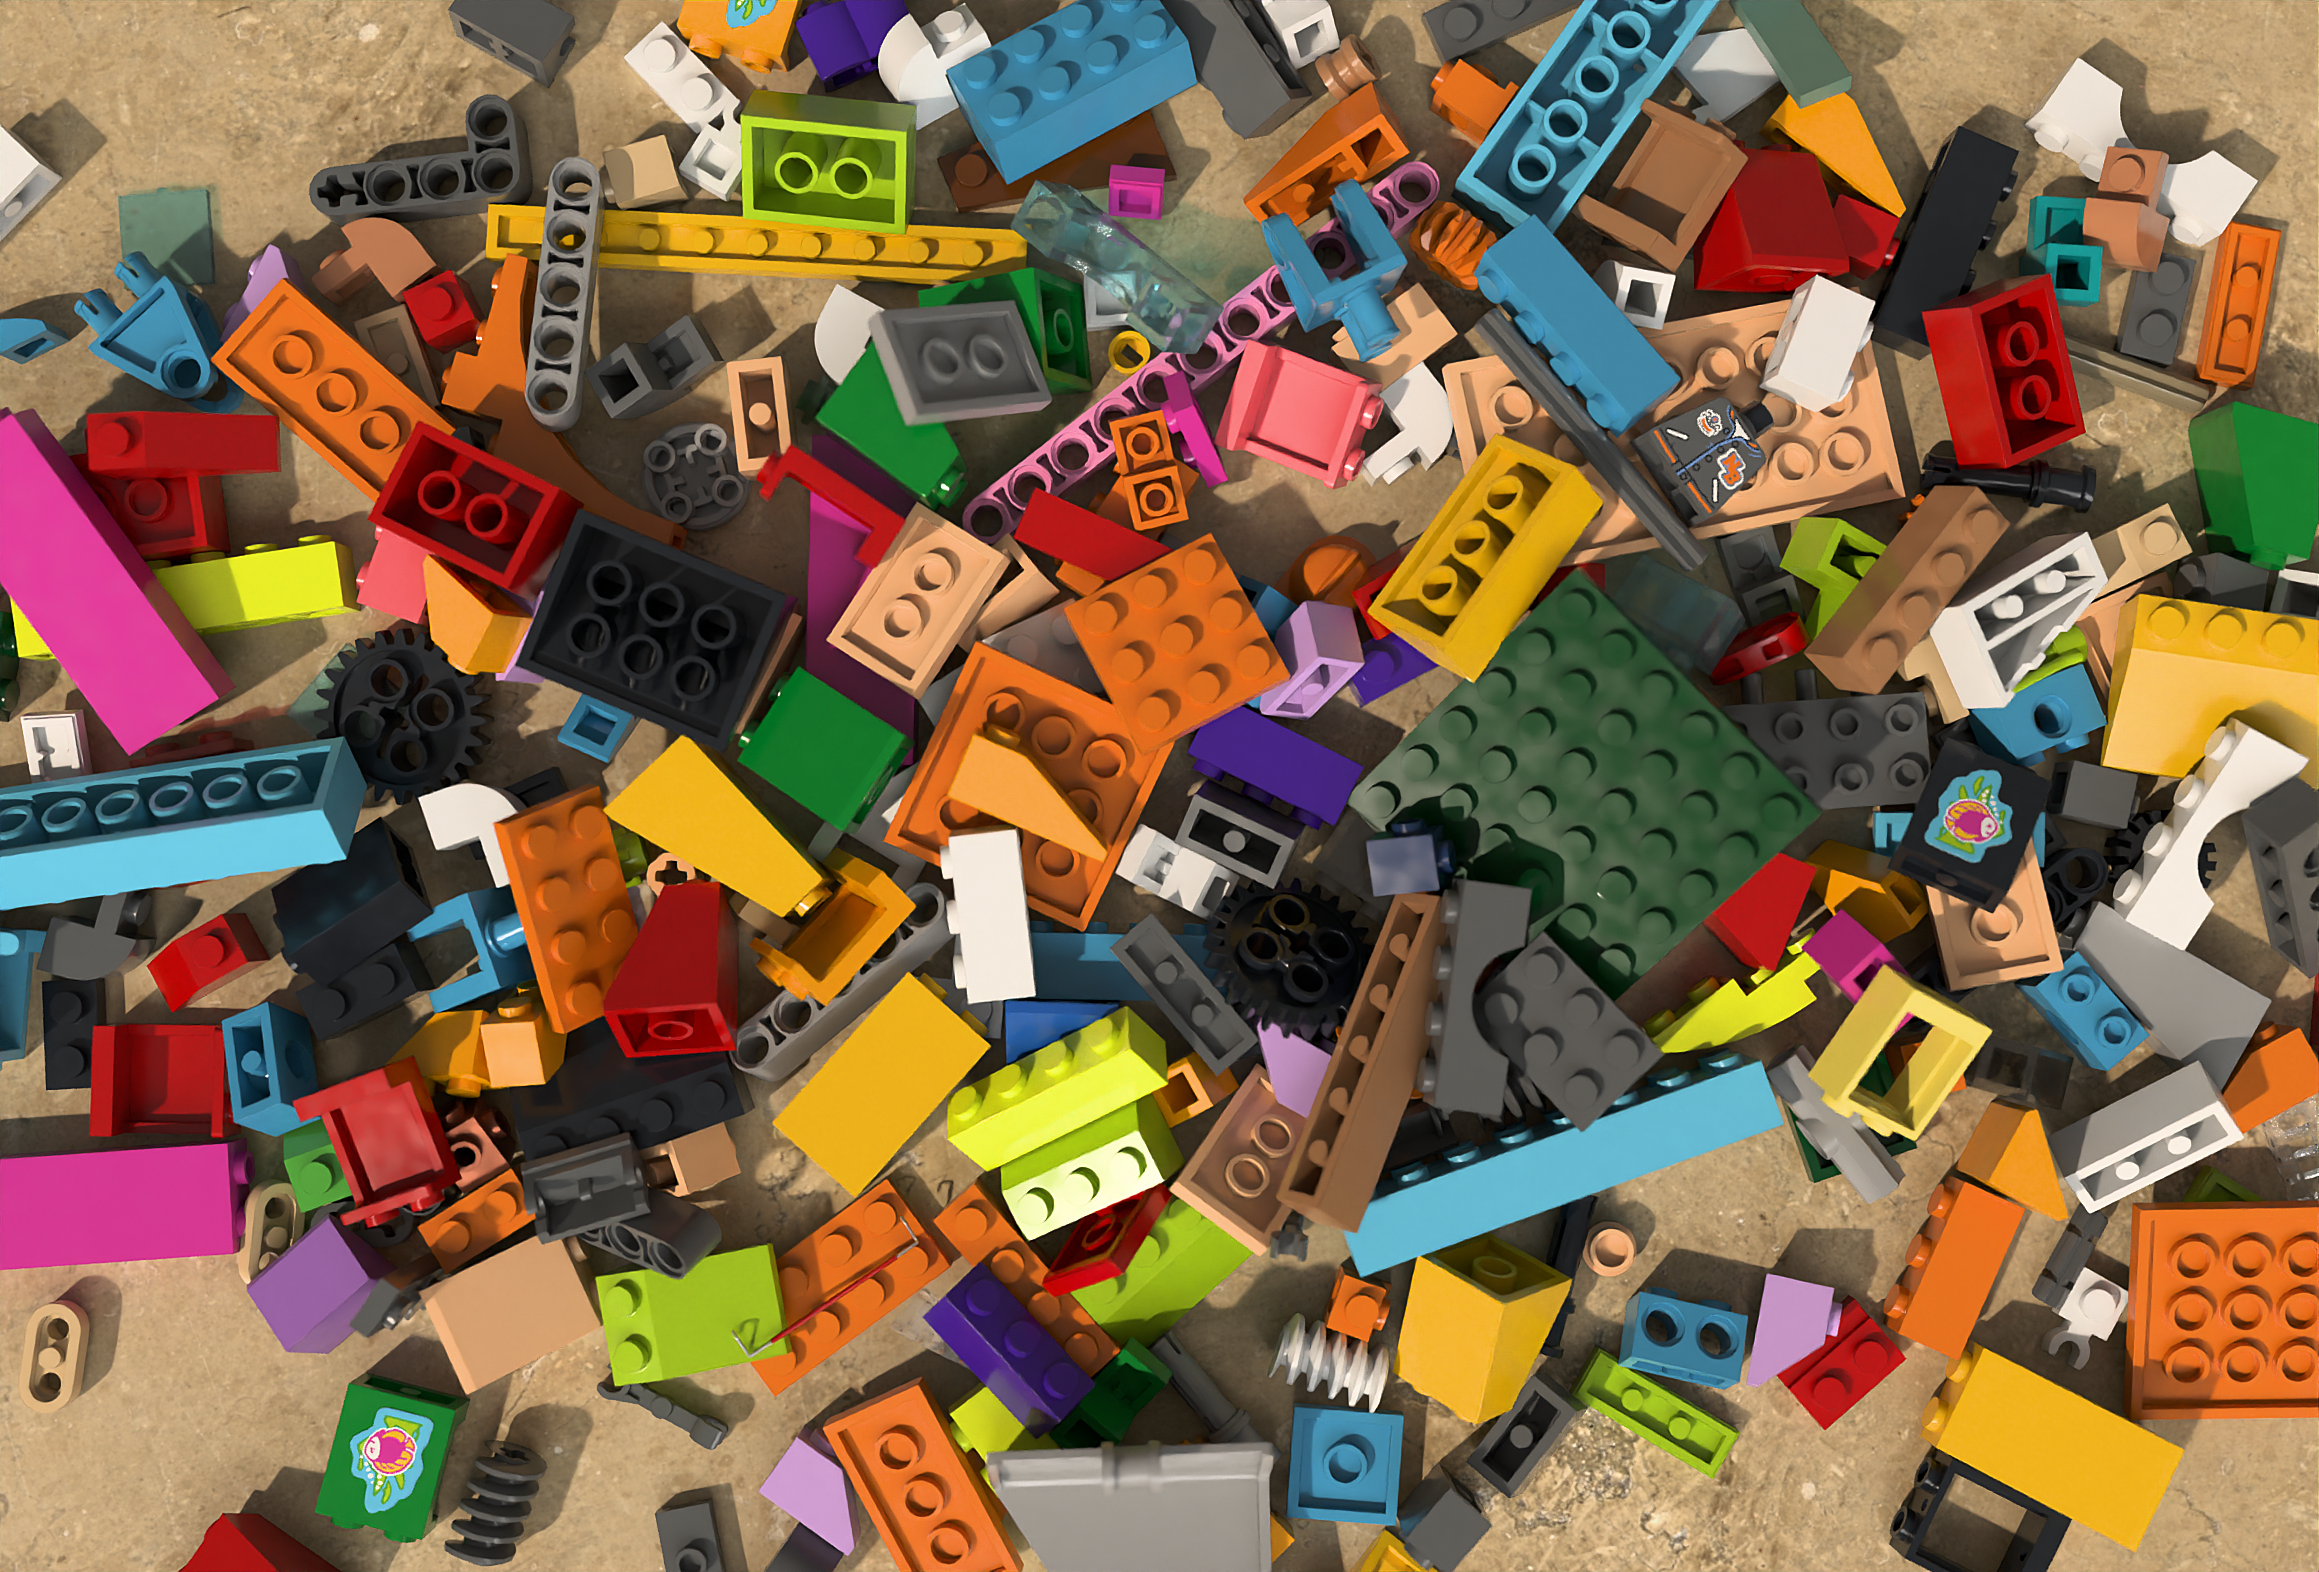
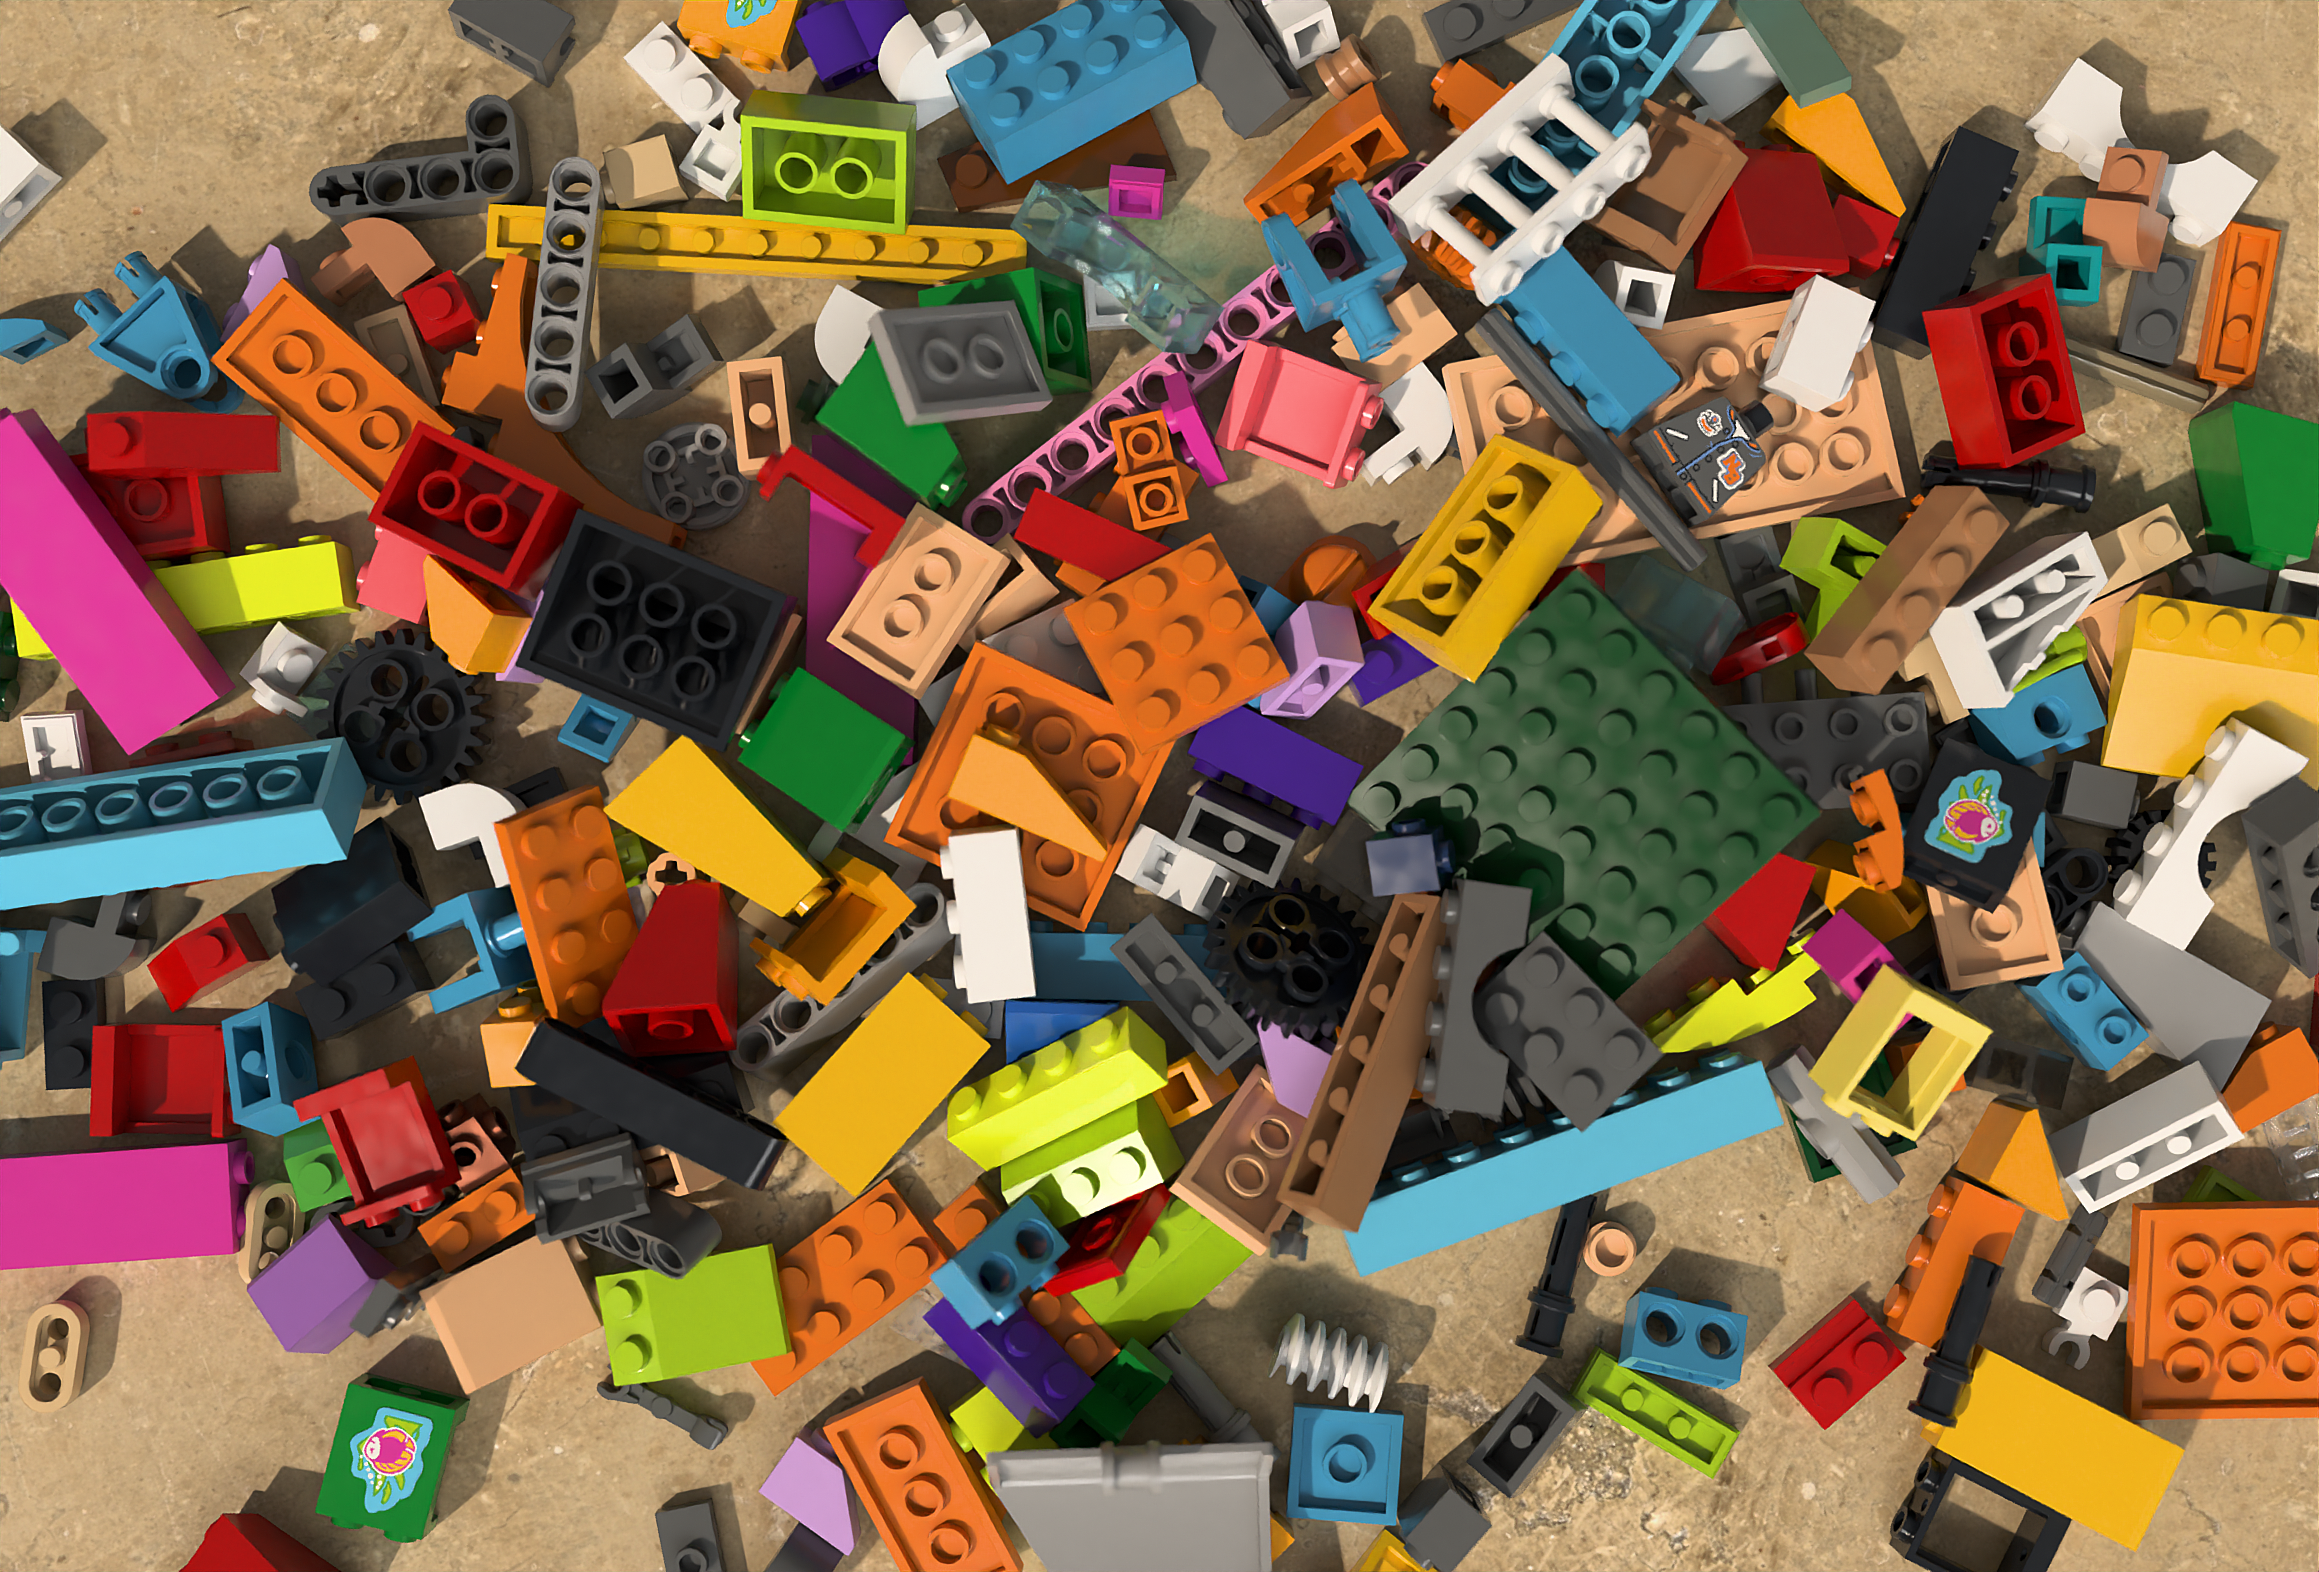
(171, 233): clear light blue piece -> none
(282, 668): none -> white bracket
(451, 1054): light orange slope -> none
(500, 1504): dark grey piece -> none
(651, 1103): none -> black beam
(833, 1299): red piece -> none
(997, 1258): none -> dark azure brick
(1137, 343): yellow hinge -> none
(1357, 1304): orange brick -> none
(1477, 1324): yellow slope -> none
(1505, 133): none -> white fence
(1790, 1325): lavender slope -> none
(1881, 854): none -> orange slope
(1949, 1366): none -> black pin

